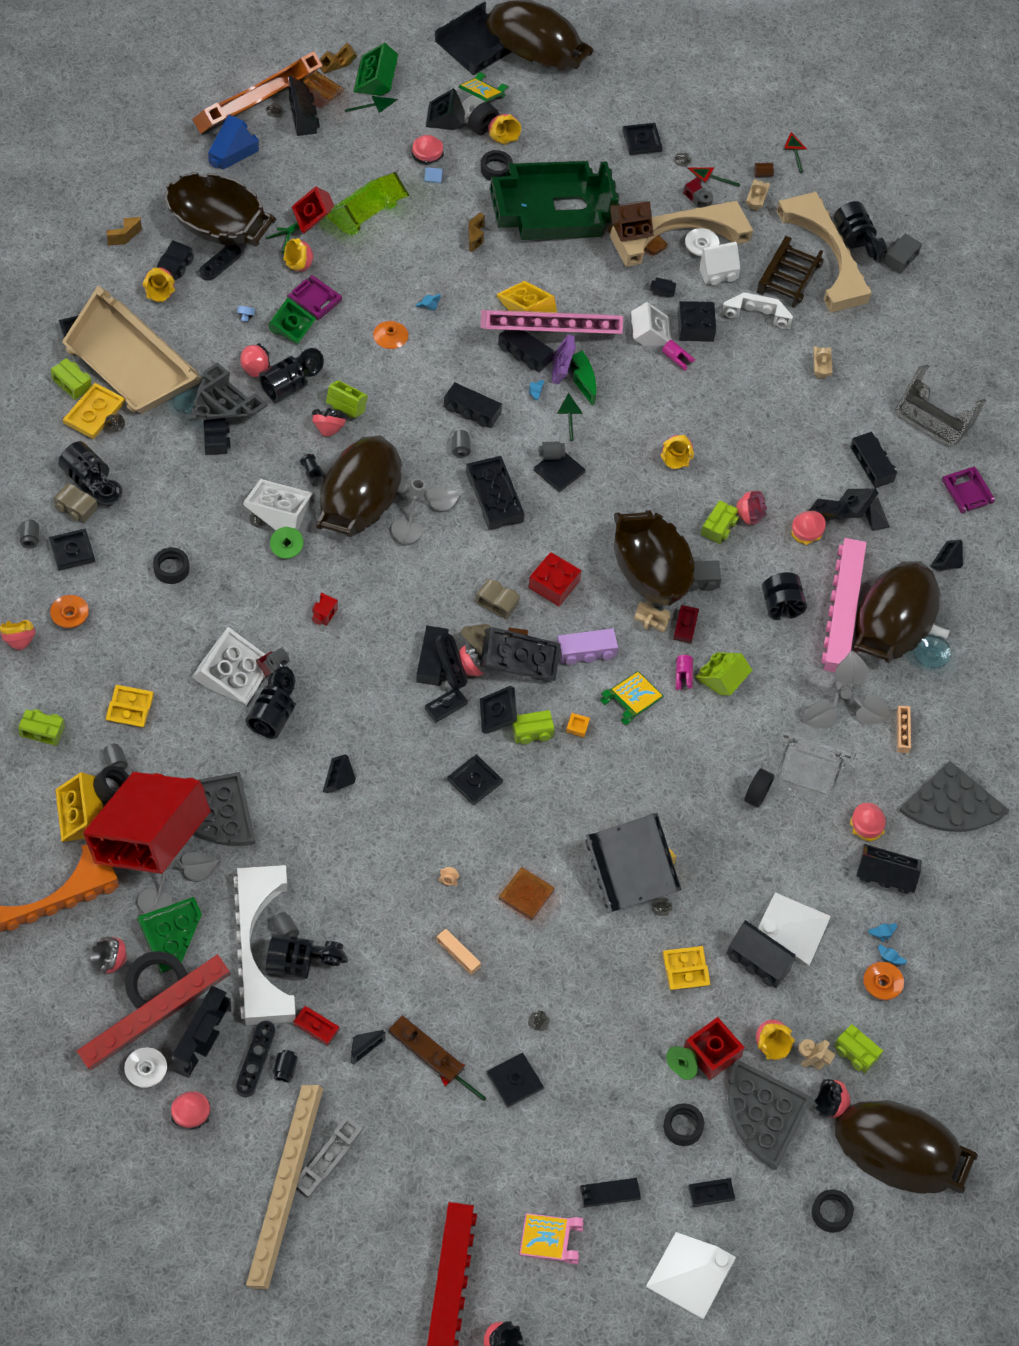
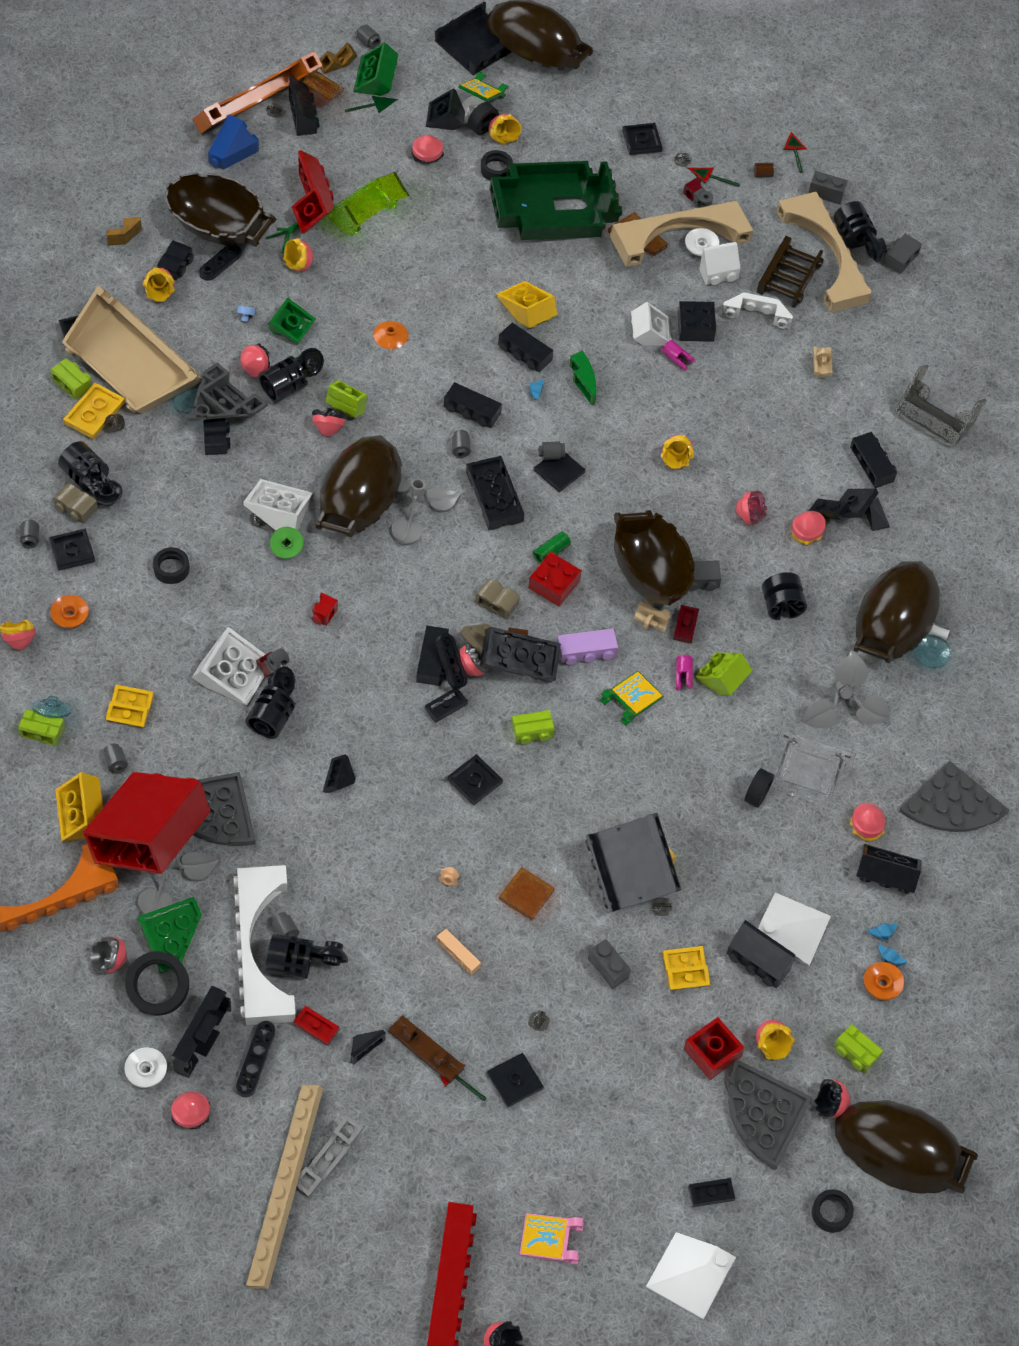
(51, 707): none -> clear light blue dish
(100, 785): black tyre -> none
(153, 1012): red brick -> none
(285, 1066): black brick -> none
(311, 467): black piece -> none
(312, 173): none -> red slope
(314, 296): magenta container -> none
(368, 36): none -> dark grey brick
(429, 301): dark azure piece -> none
(433, 175): light blue slope -> none
(475, 235): pearl gold slope -> none
(498, 709): black plate -> none
(551, 321): bright pink brick -> none
(555, 545): none -> green axle
(562, 359): medium lavender plate -> none
(569, 407): dark green piece -> none
(577, 725): light orange plate -> none
(609, 964): none -> dark grey brick
(610, 1192): black hinge -> none
(632, 220): reddish brown slope -> none
(663, 287): black brick -> none
(676, 1138): black tyre -> none
(682, 1062): bright green piece -> none
(719, 522): lime brick -> none
(757, 194): tan hips -> none
(816, 1054): tan hips -> none
(828, 187): none -> dark grey brick
(845, 603): bright pink brick -> none
(903, 729): light nougat piece -> none
(949, 556): black slope -> none
(969, 494): magenta container -> none

